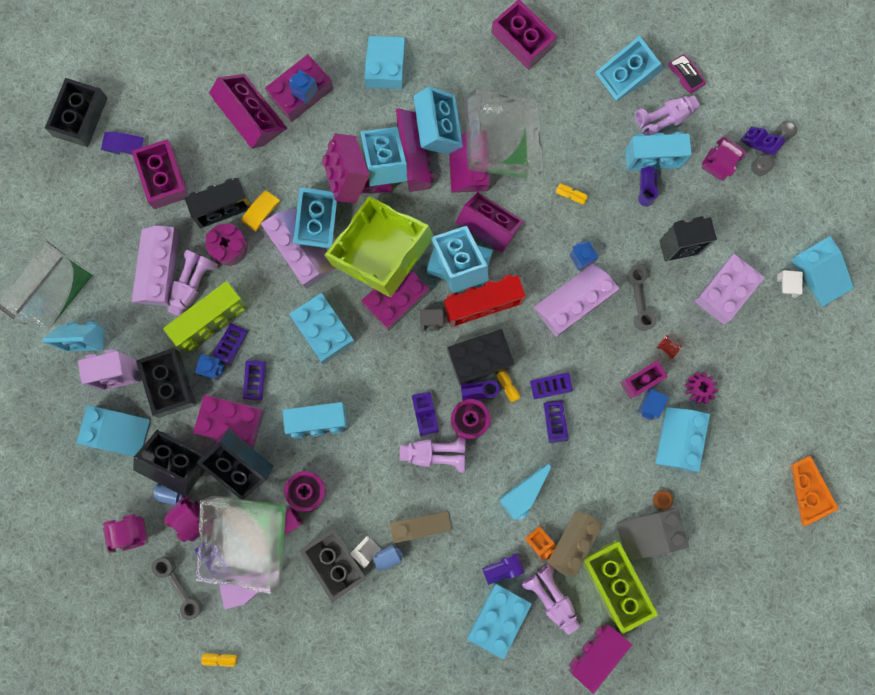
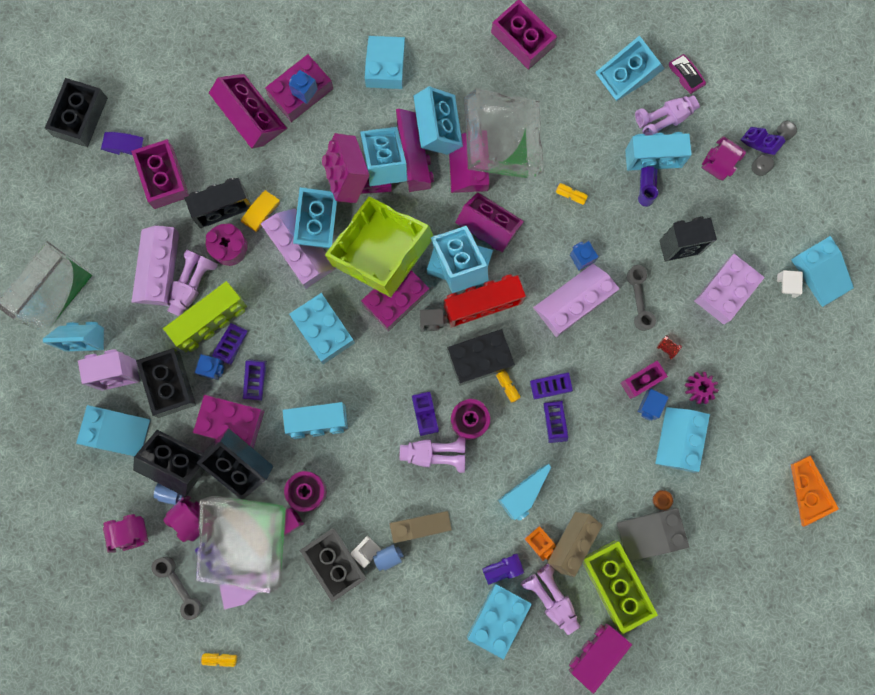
(477, 390): dark purple piece -> none

